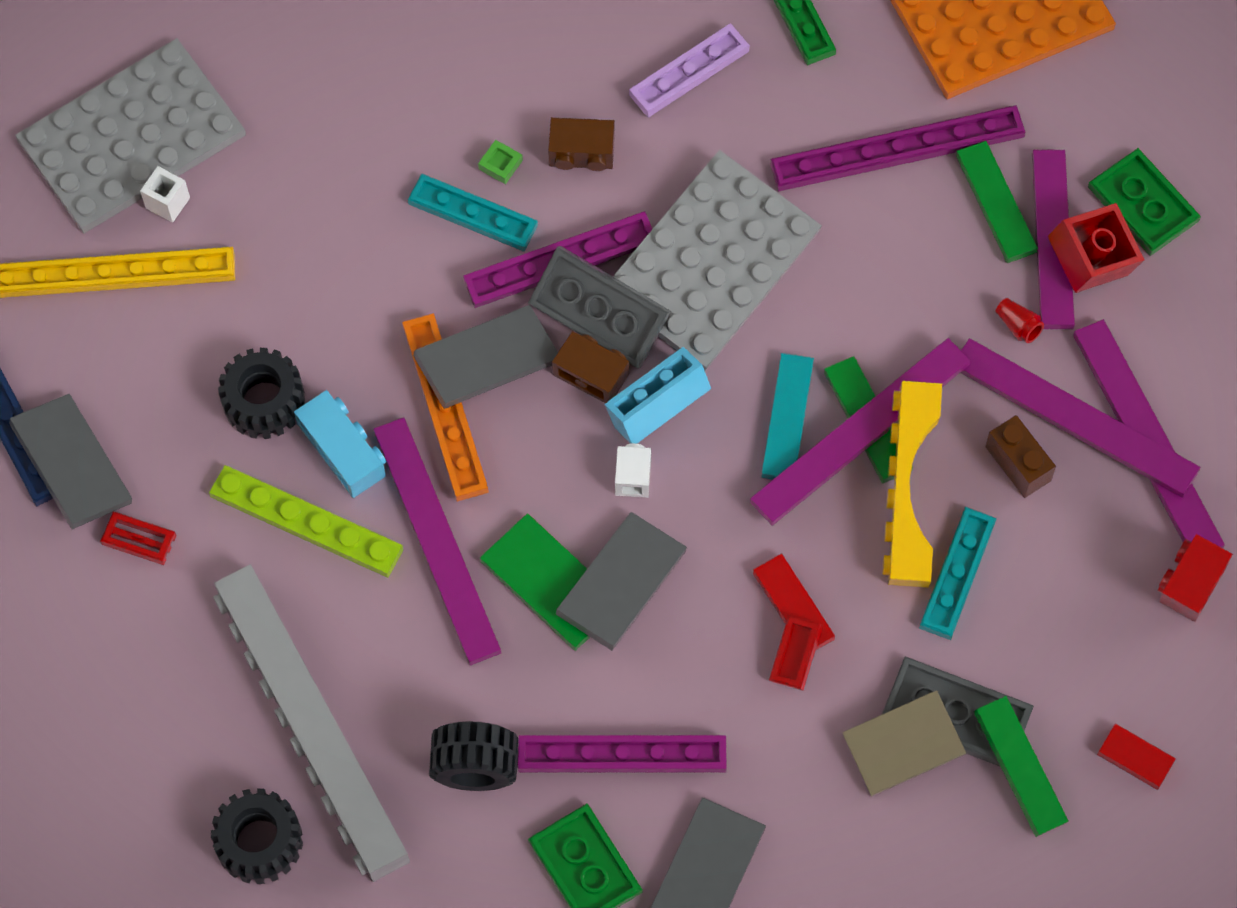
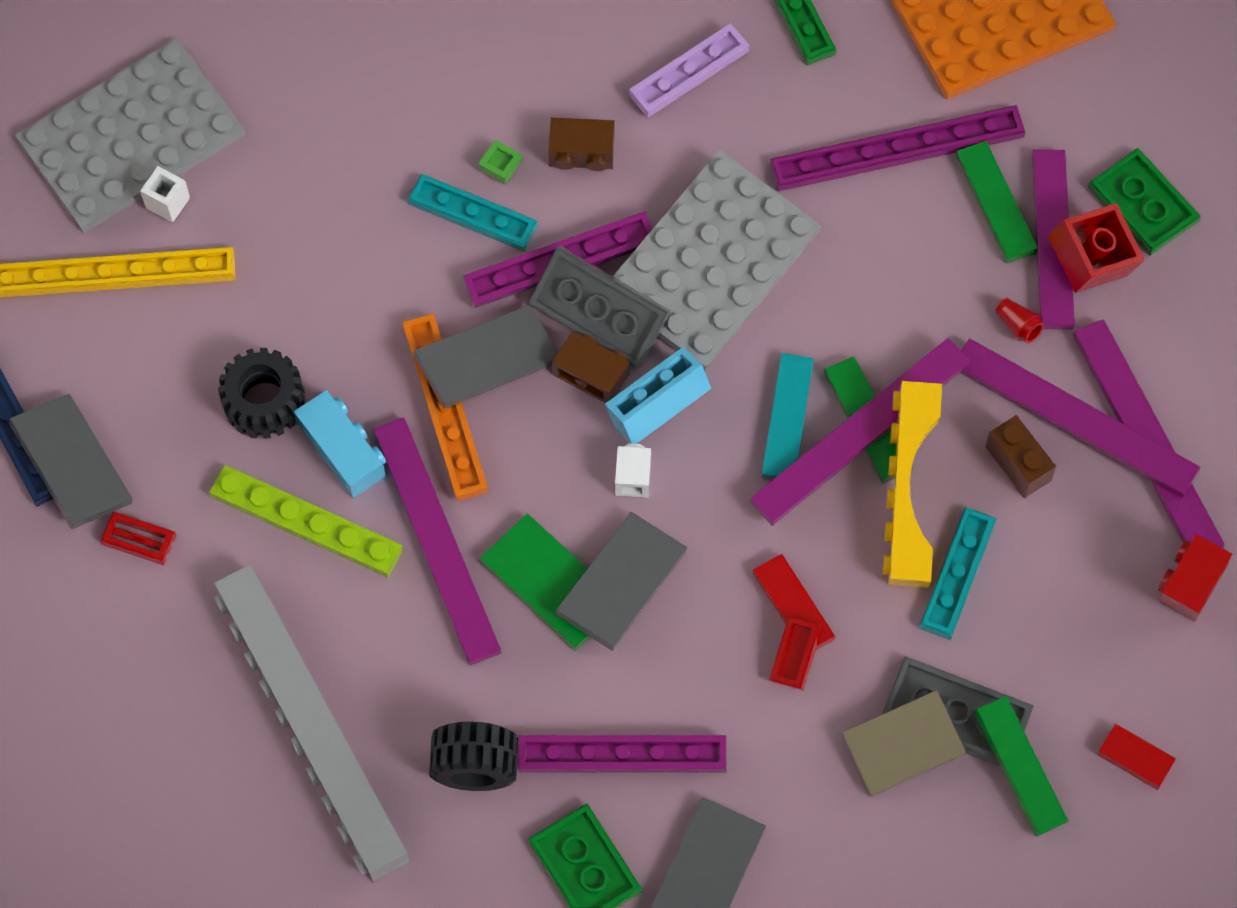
(248, 810): black tyre -> none

